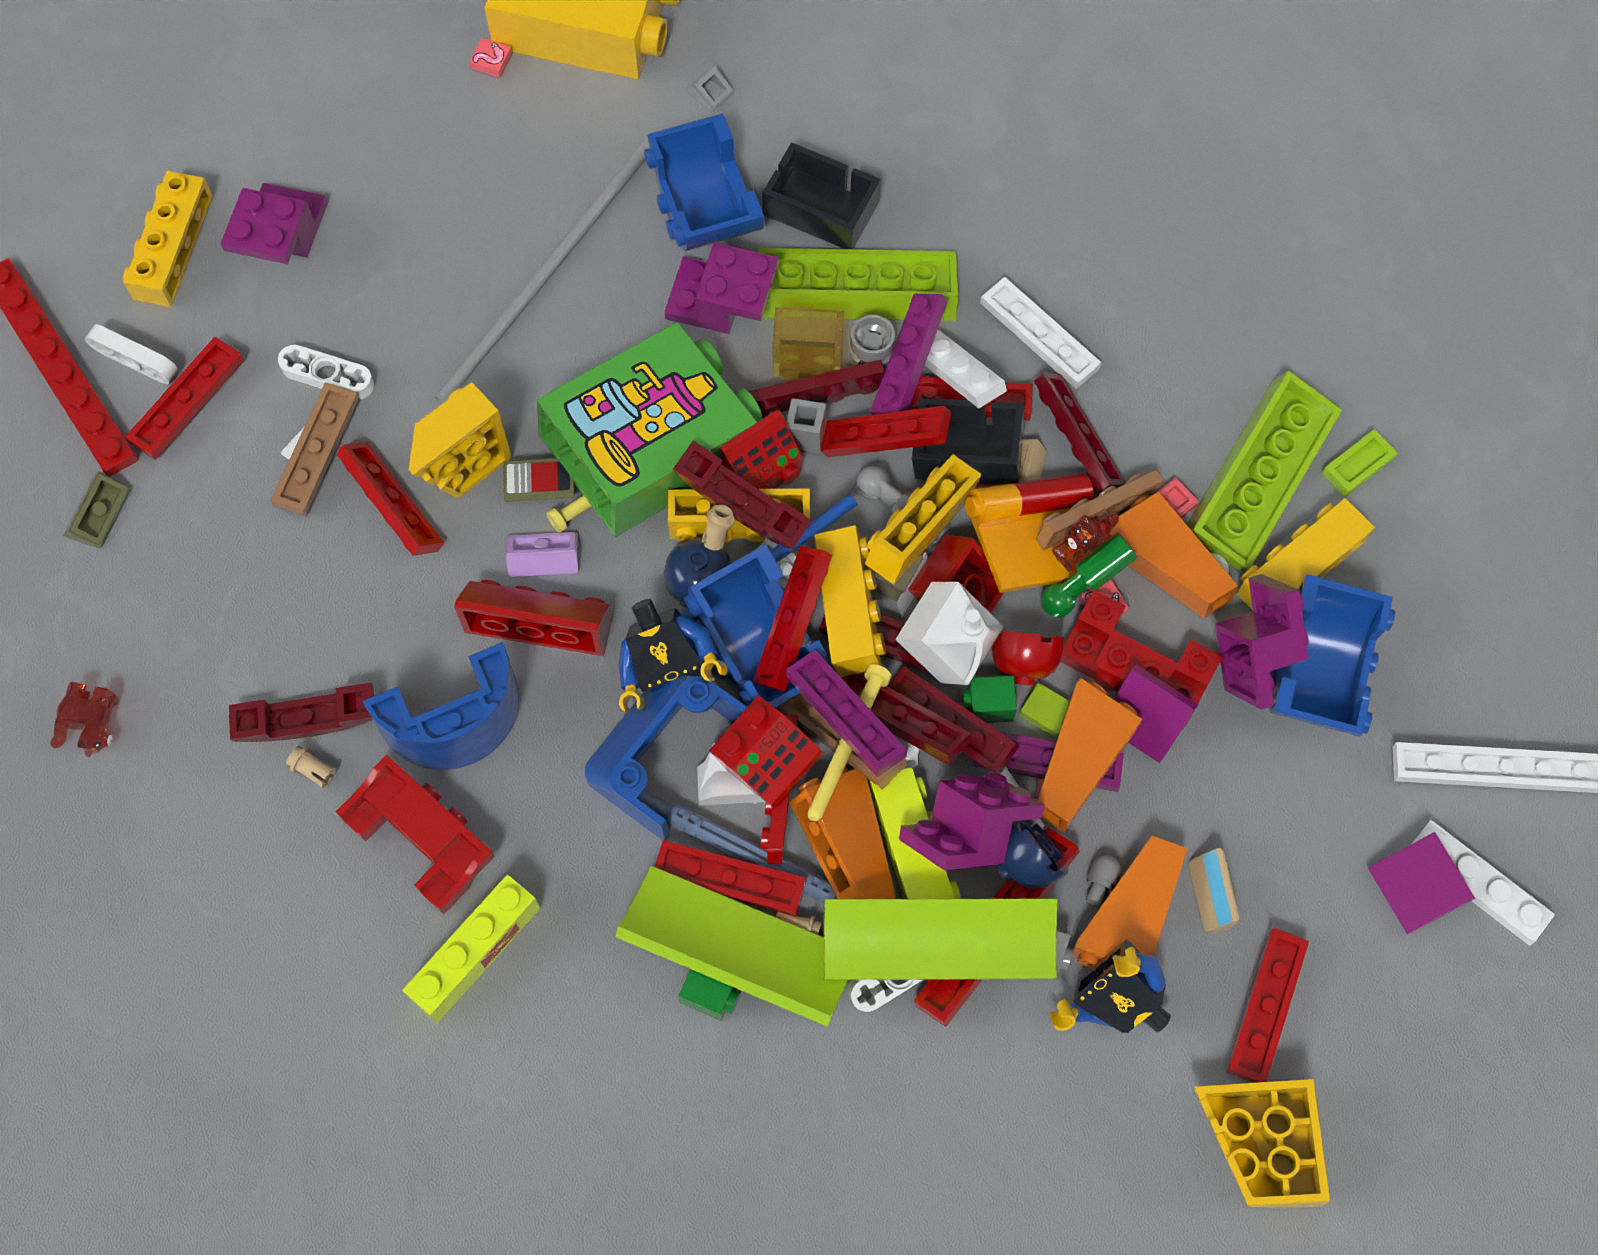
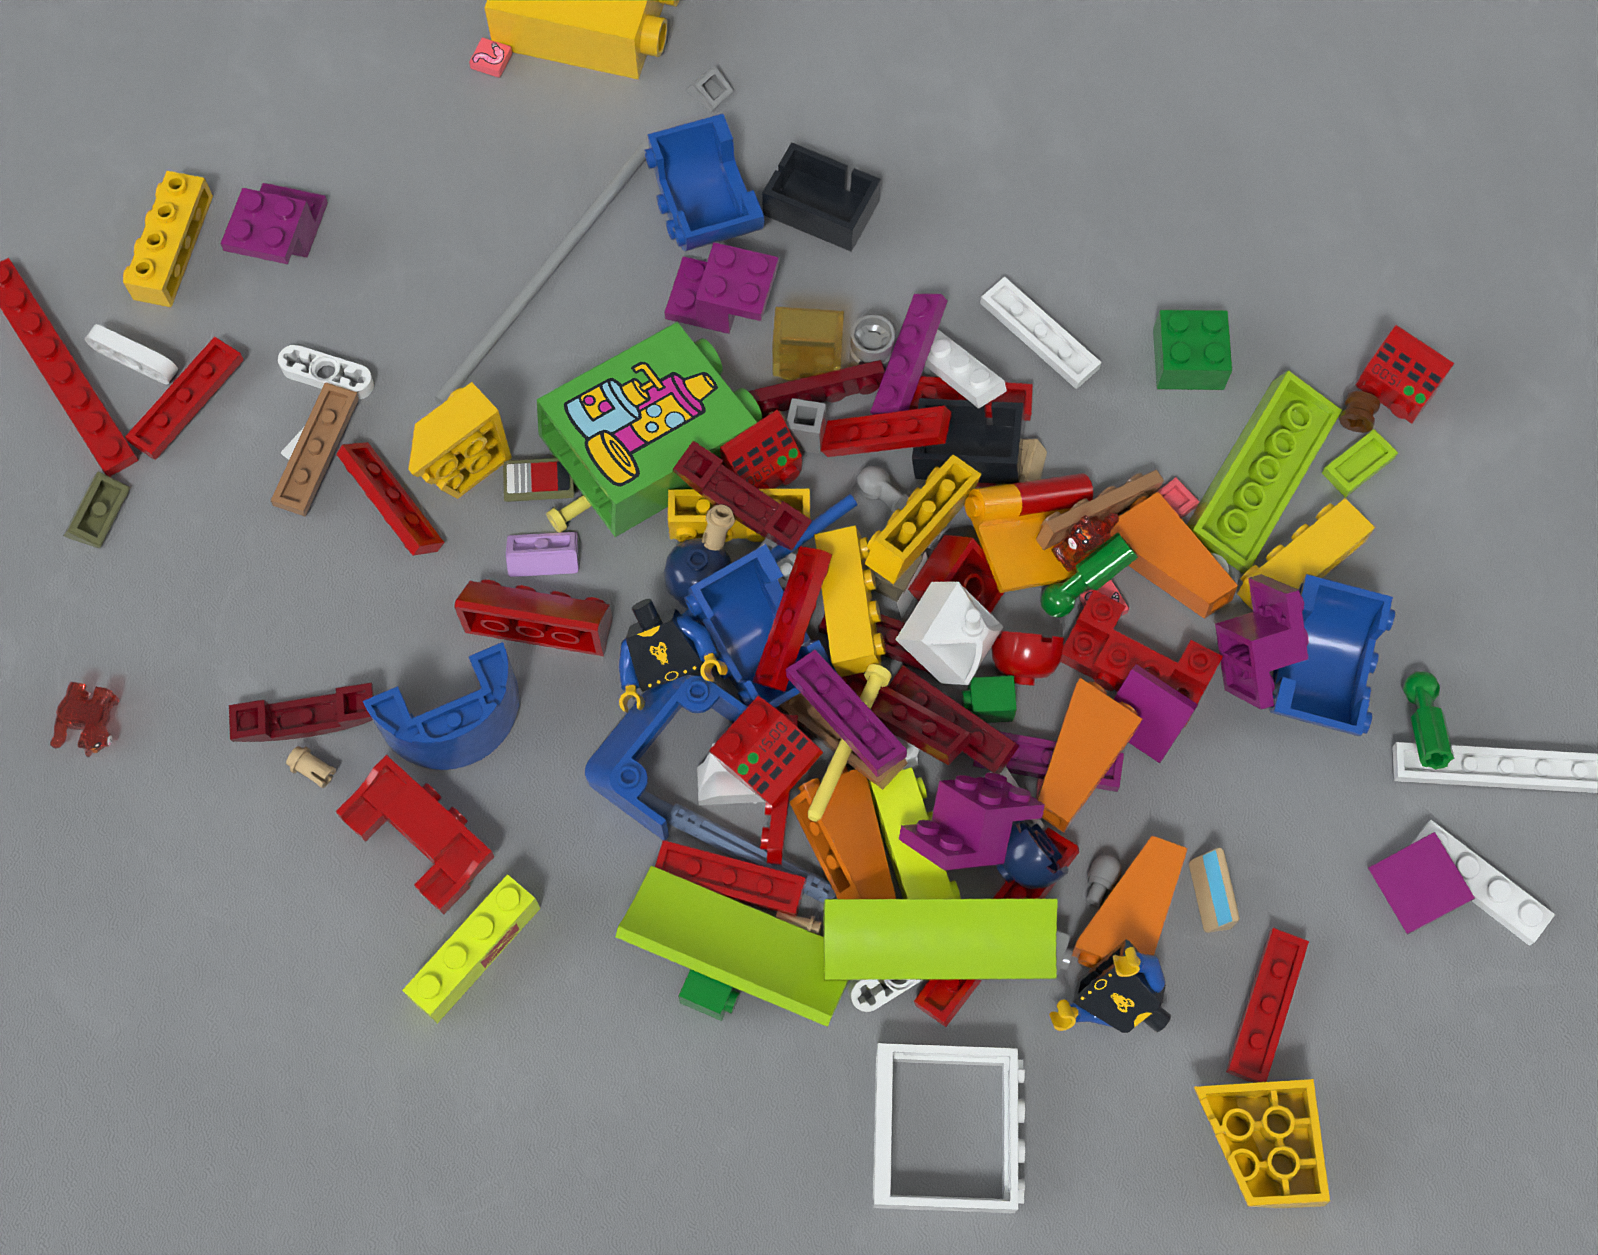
(861, 280): lime arch -> none
(1012, 1113): none -> white window
(1045, 710): lime tile -> none
(1079, 431): dark red plate -> none
(1192, 349): none -> green brick
(1359, 411): none -> reddish brown wheel
(1404, 374): none -> red slope
(1428, 721): none -> green piece

